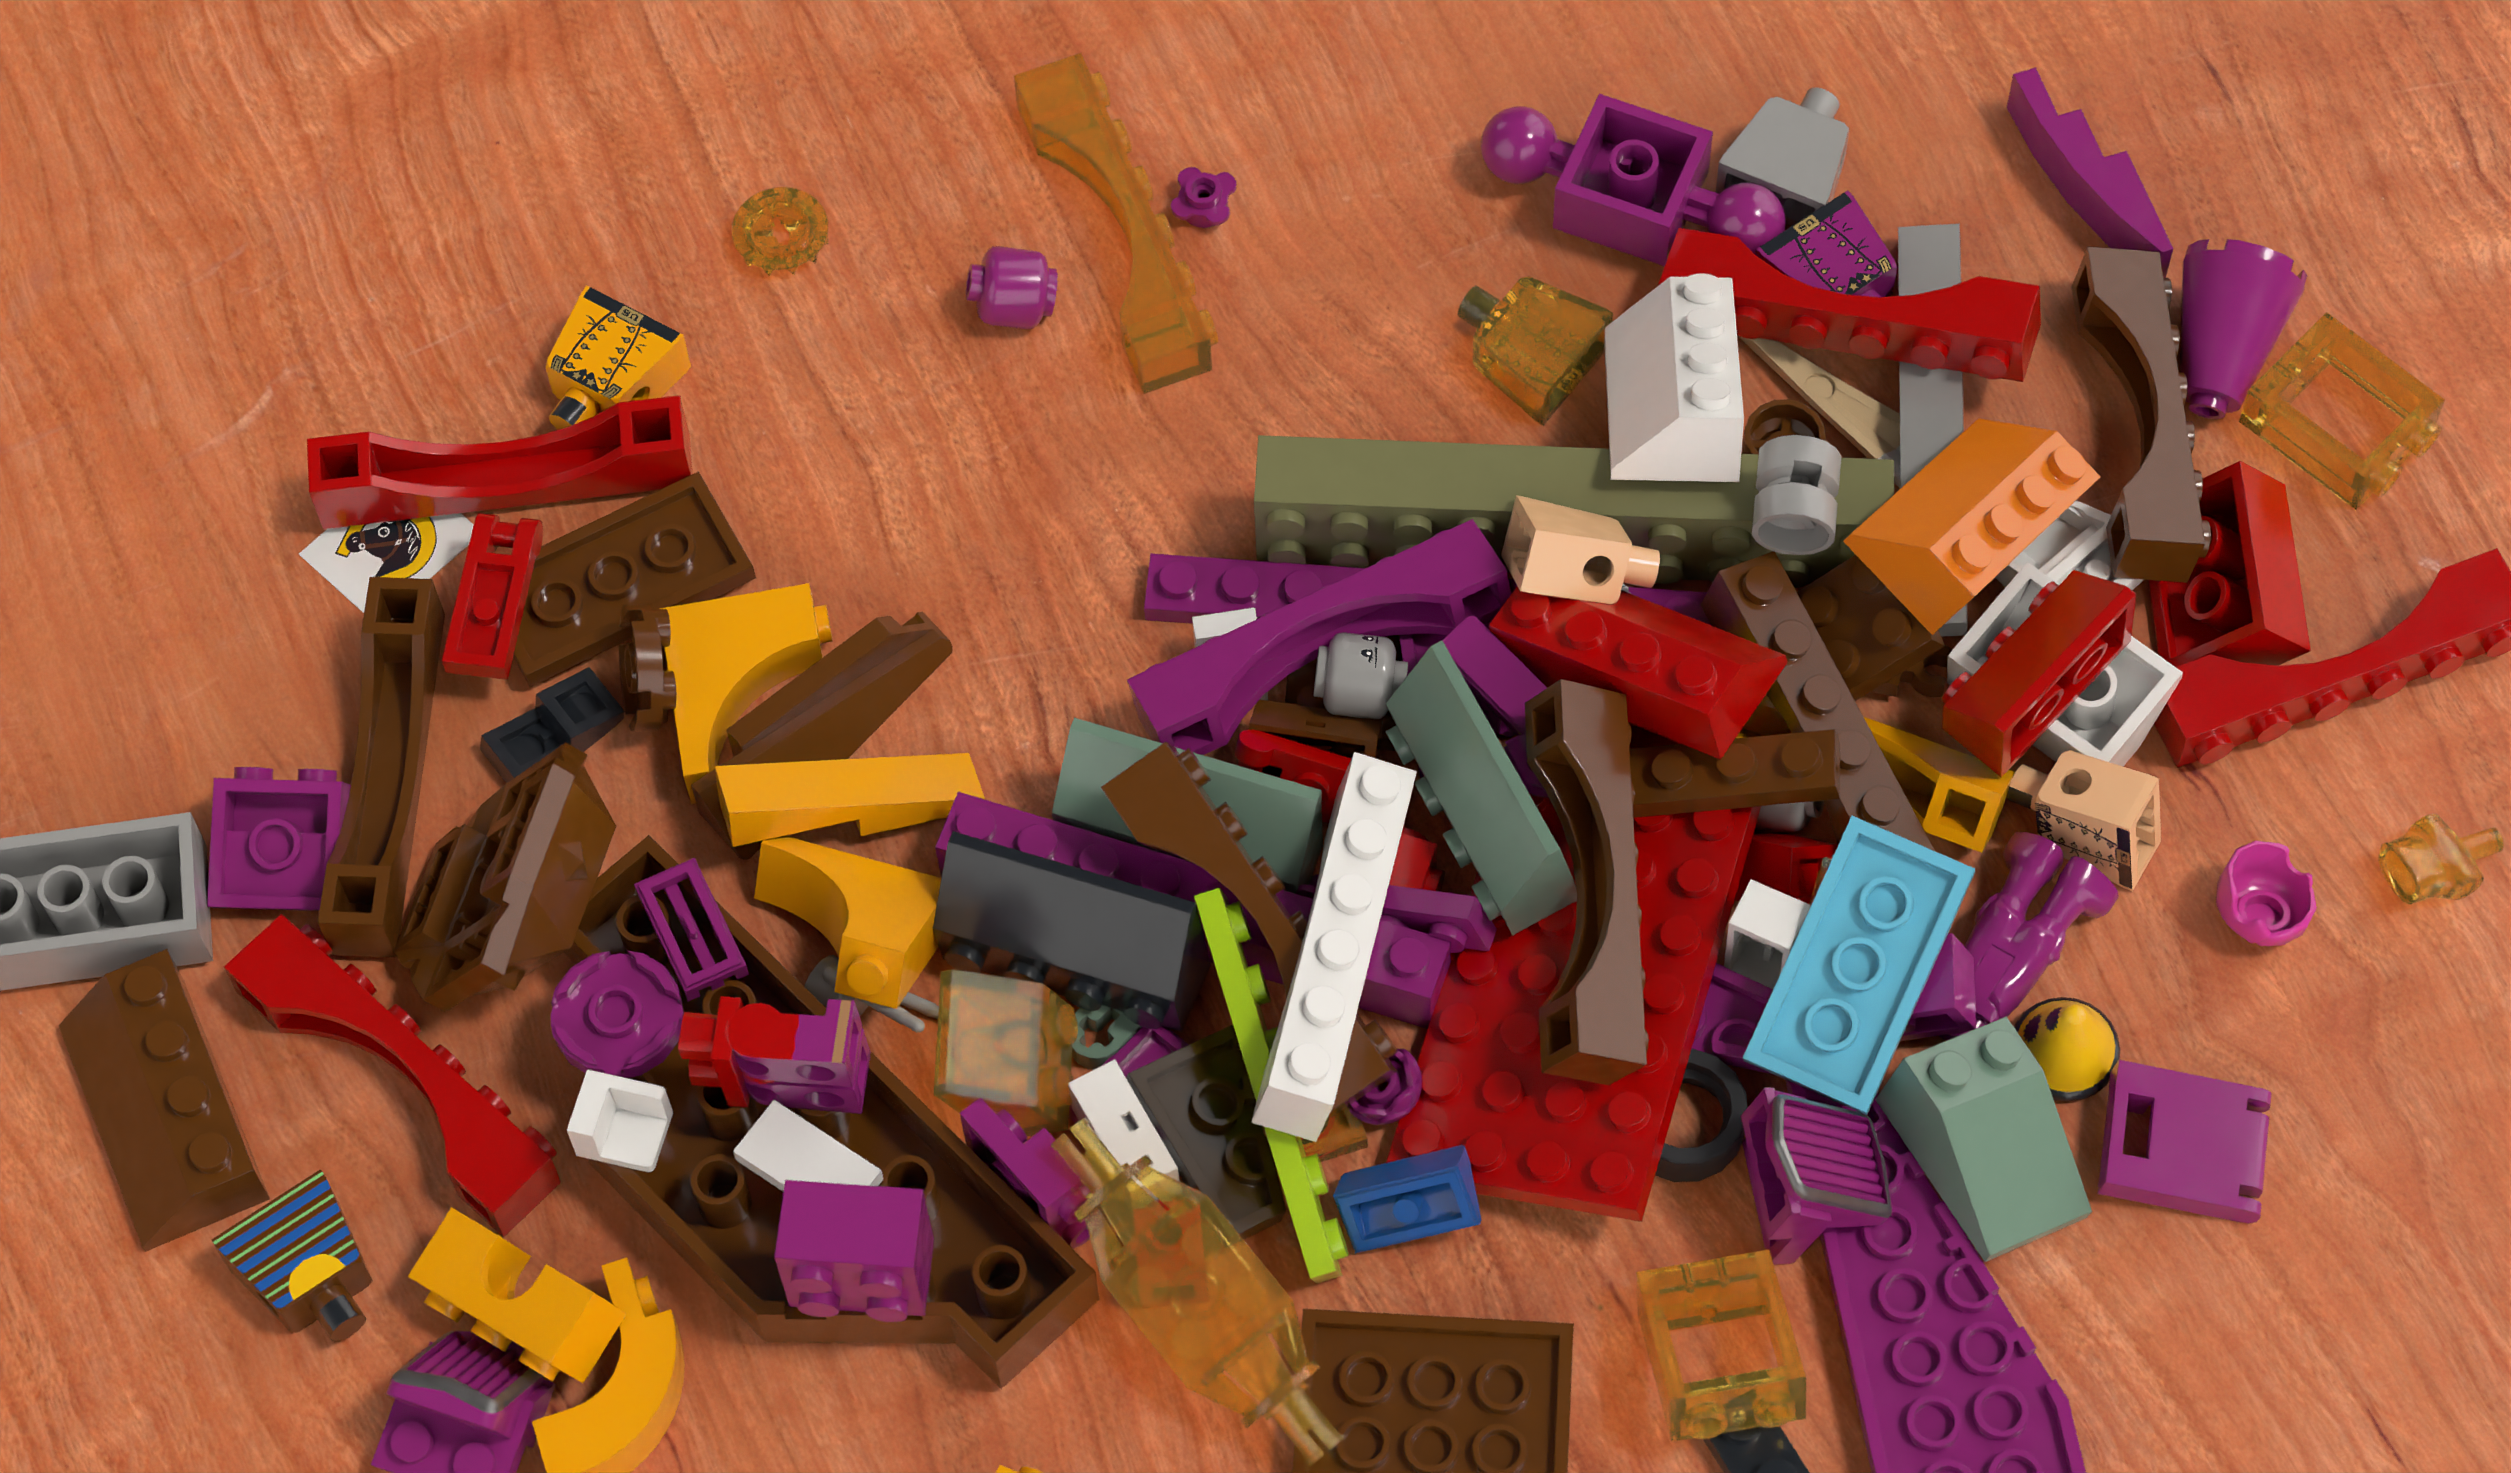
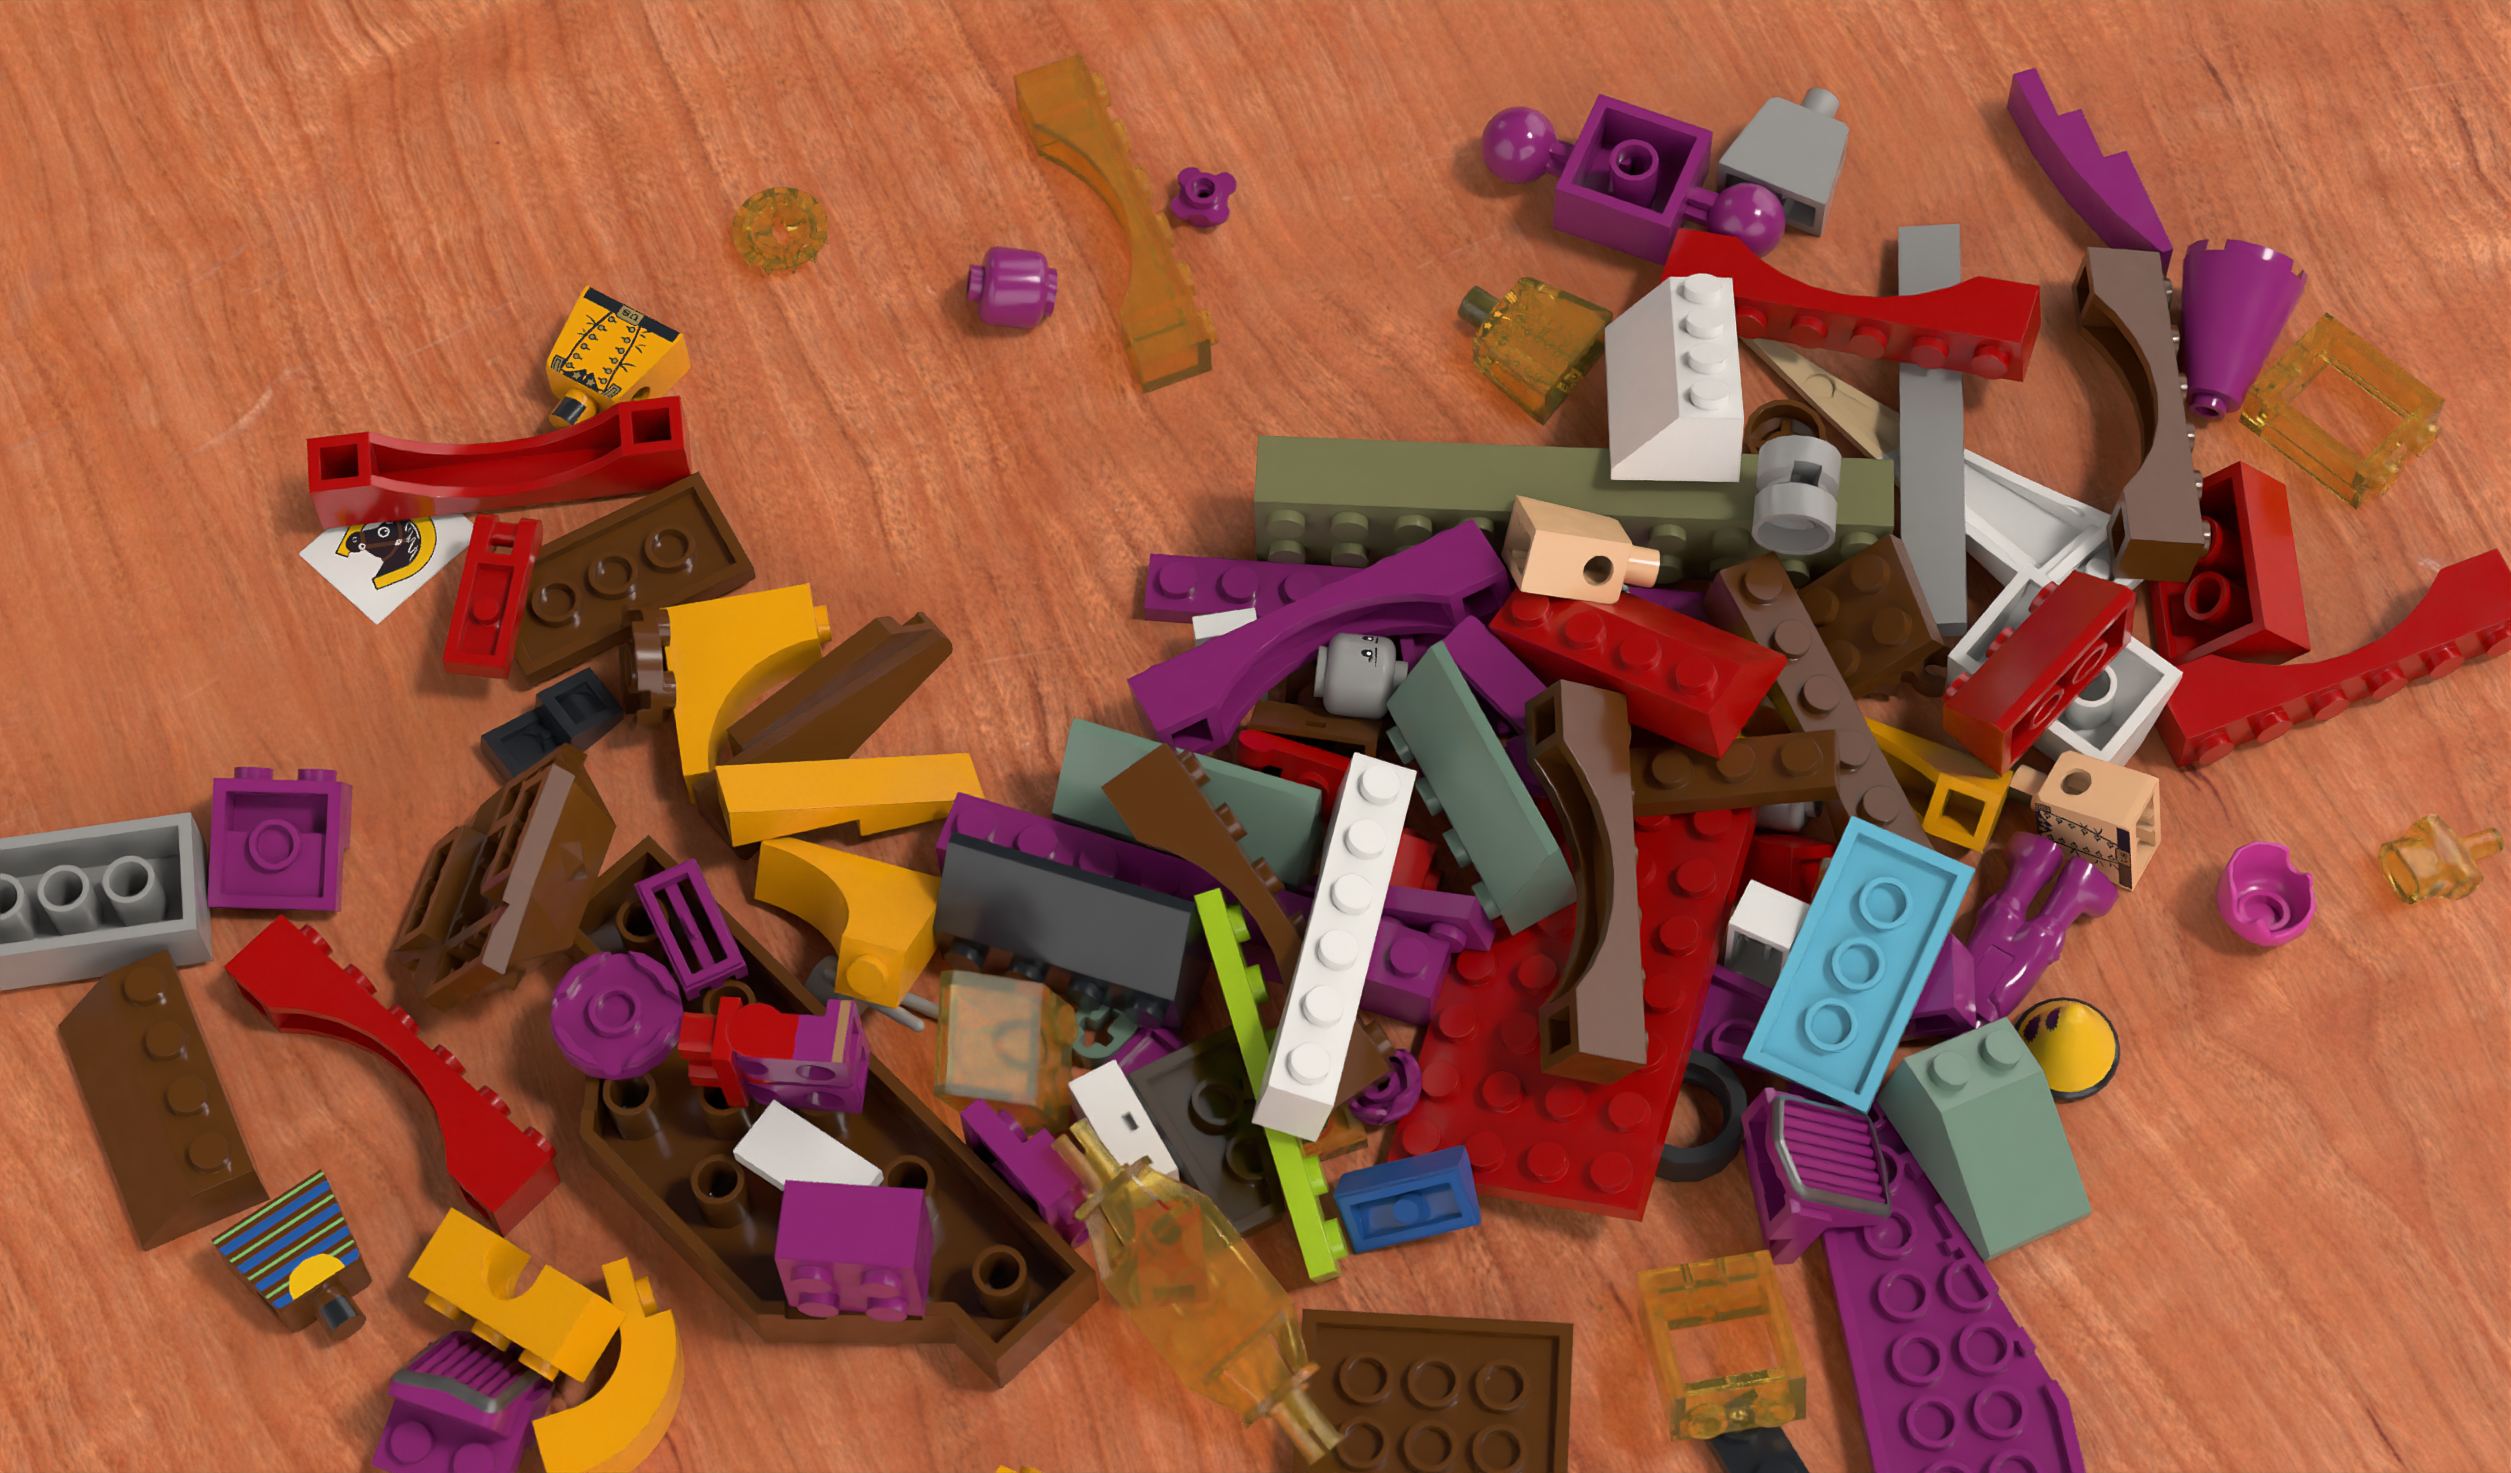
(373, 851): reddish brown arch -> none
(620, 1121): white panel -> none
(1834, 251): magenta torso -> none
(1969, 515): orange slope -> none
(2200, 1146): magenta container -> none

